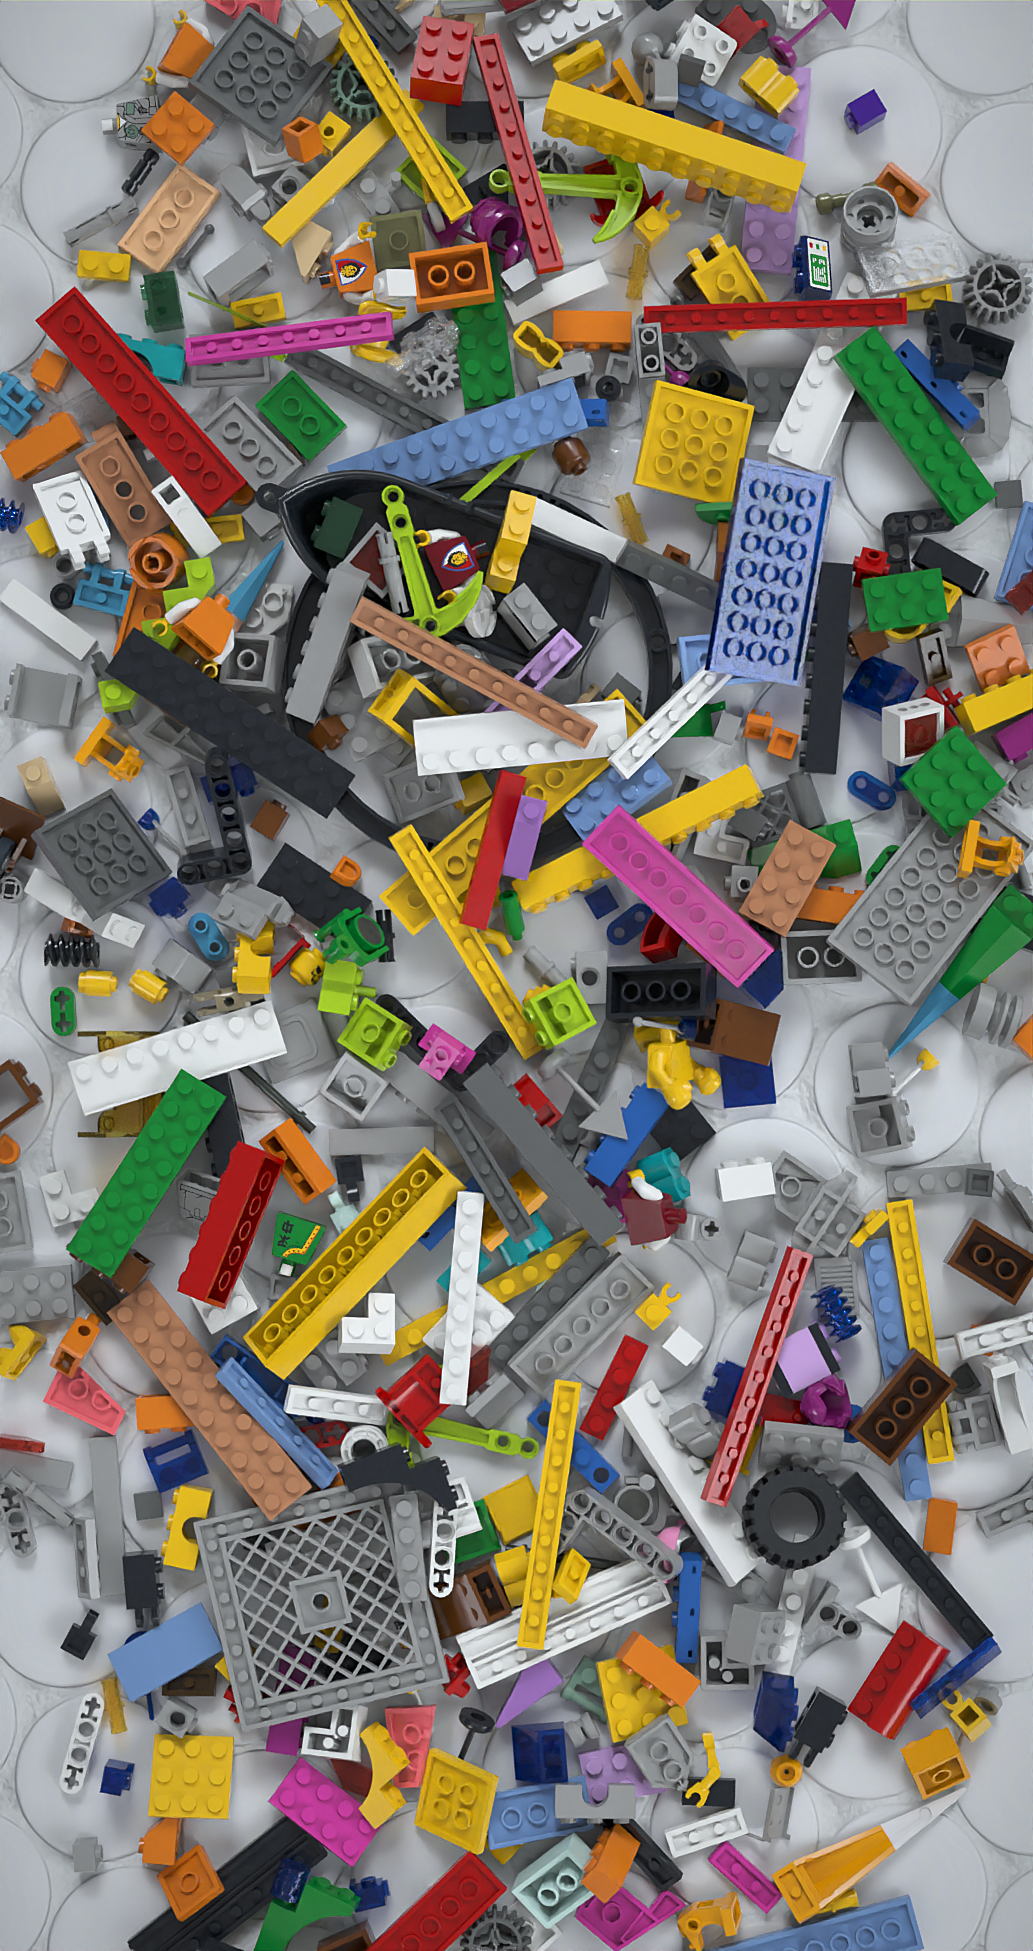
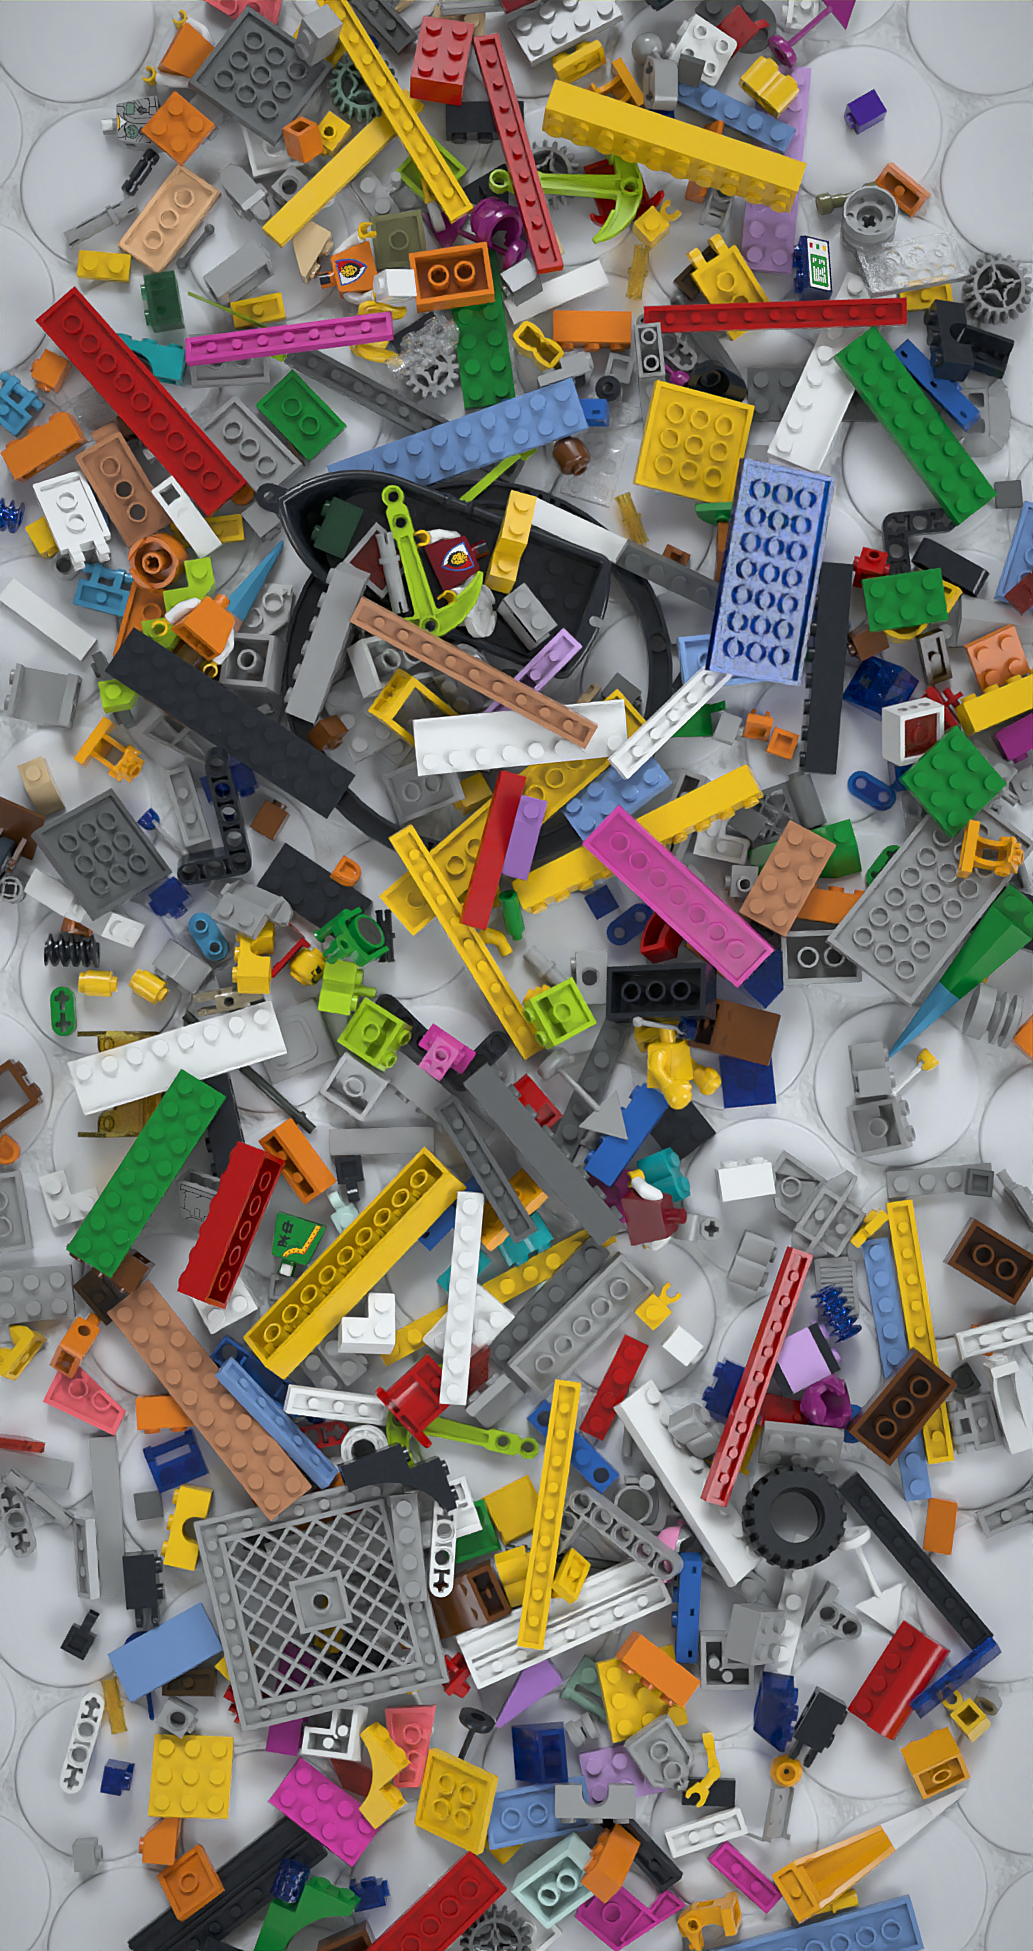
(55, 593): black plate -> none

